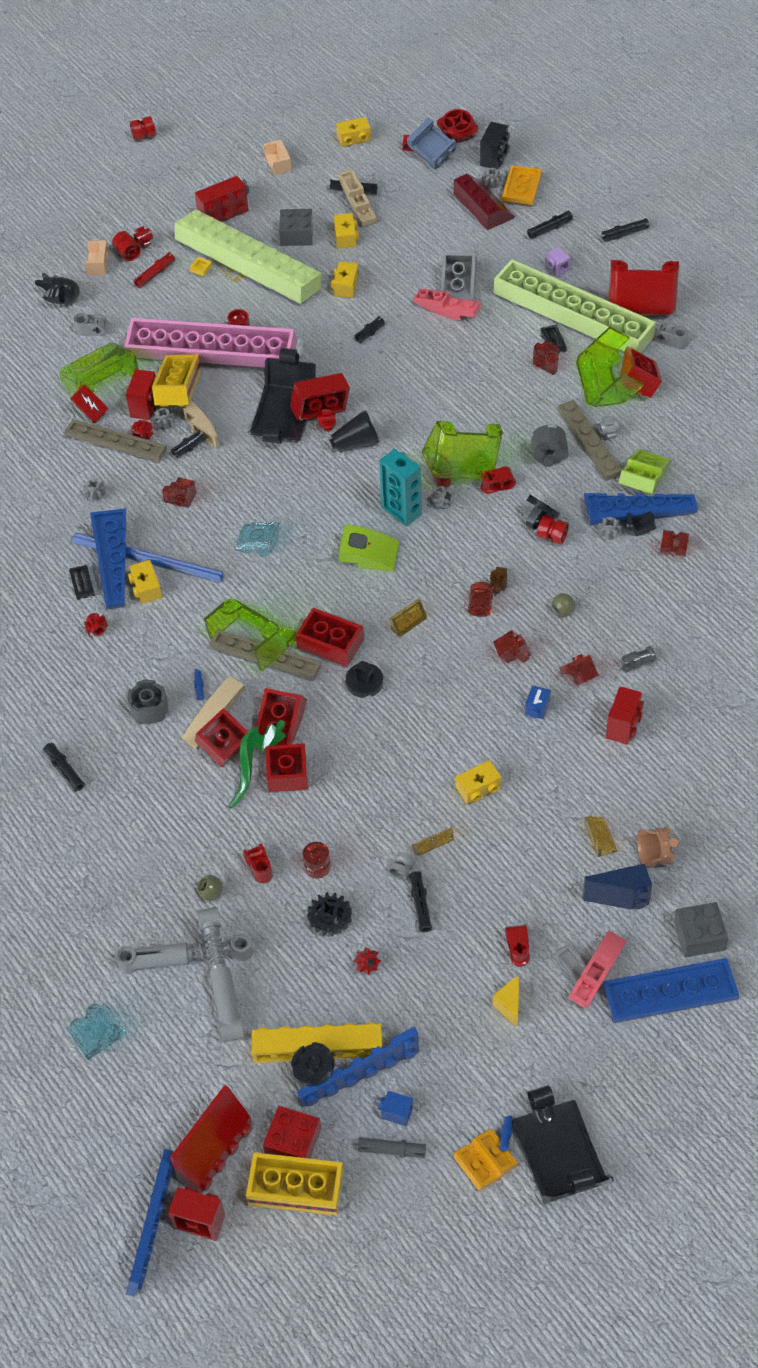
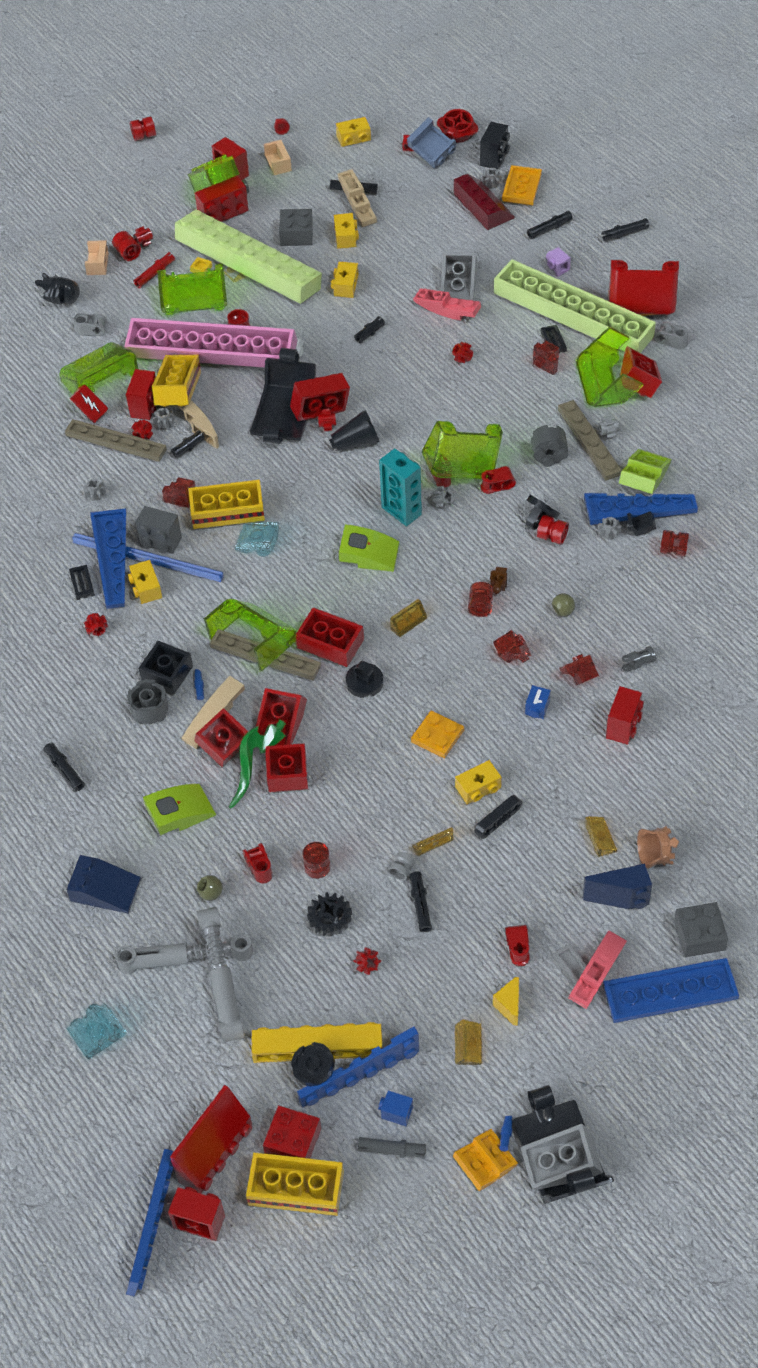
(102, 885): none -> dark blue slope
(158, 529): none -> dark grey brick
(166, 666): none -> black brick
(178, 807): none -> lime slope
(192, 291): none -> clear neon green windscreen
(212, 172): none -> clear neon green brick
(226, 504): none -> yellow brick
(230, 148): none -> red brick
(281, 126): none -> red tile
(437, 734): none -> light orange plate
(462, 352): none -> red gear
(468, 1043): none -> clear yellow slope
(498, 816): none -> black beam
(560, 1154): none -> light grey slope

